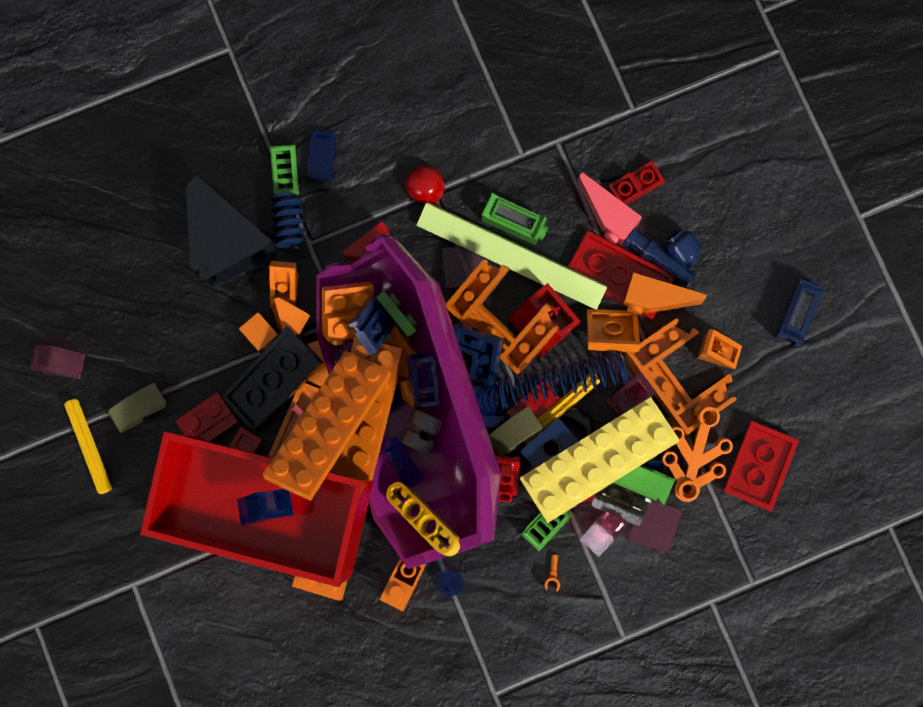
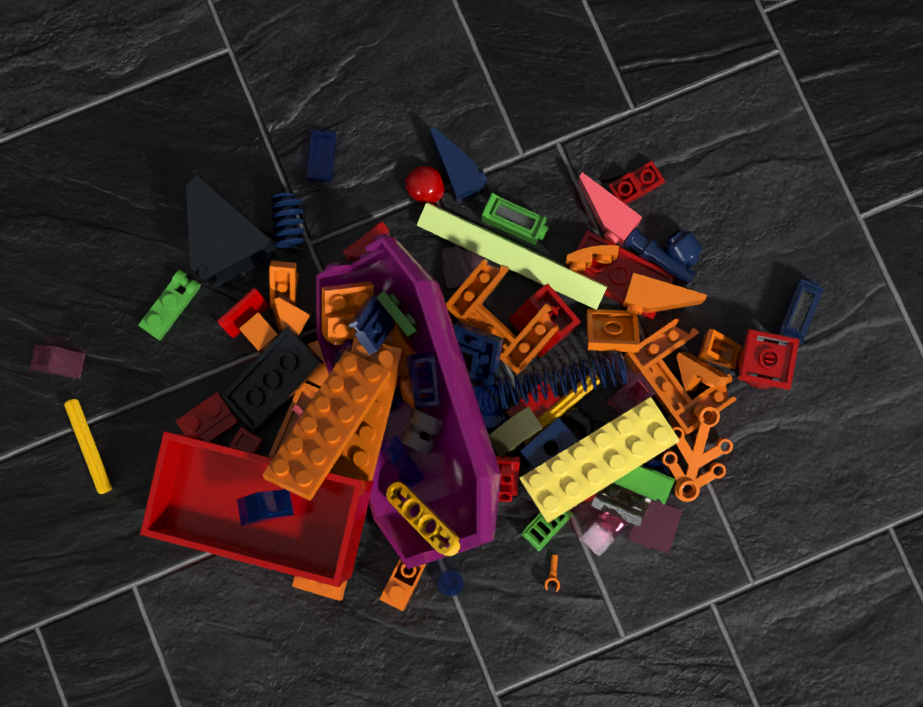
(136, 407): olive slope -> none
(169, 305): none -> bright green plate
(242, 312): none -> red slope
(289, 149): bright green slope -> none
(459, 168): none -> dark blue slope
(583, 258): none -> orange slope
(696, 371): none -> orange slope
(760, 466): red plate -> none
(767, 360): none -> red piece

